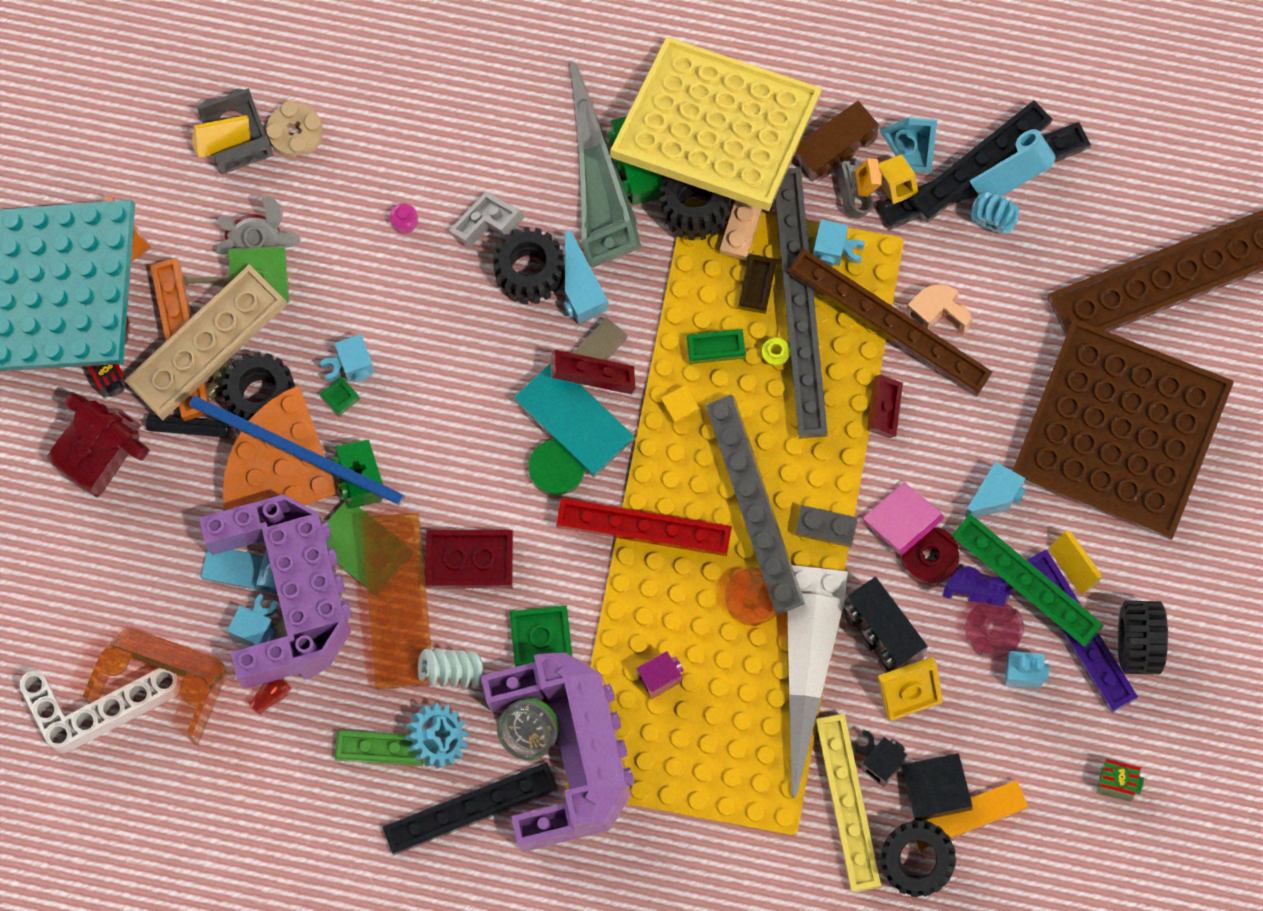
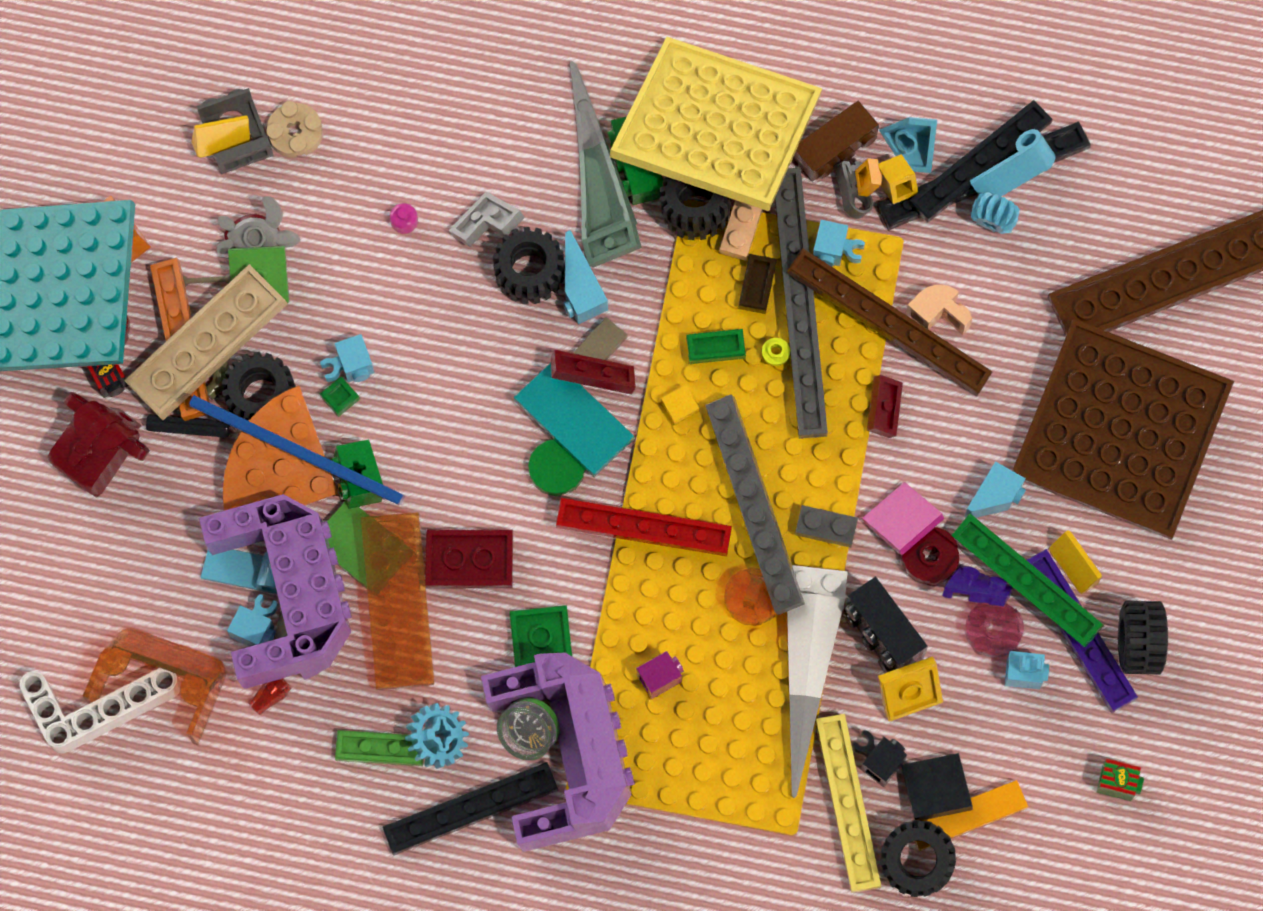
(450, 666): light aqua piece -> none

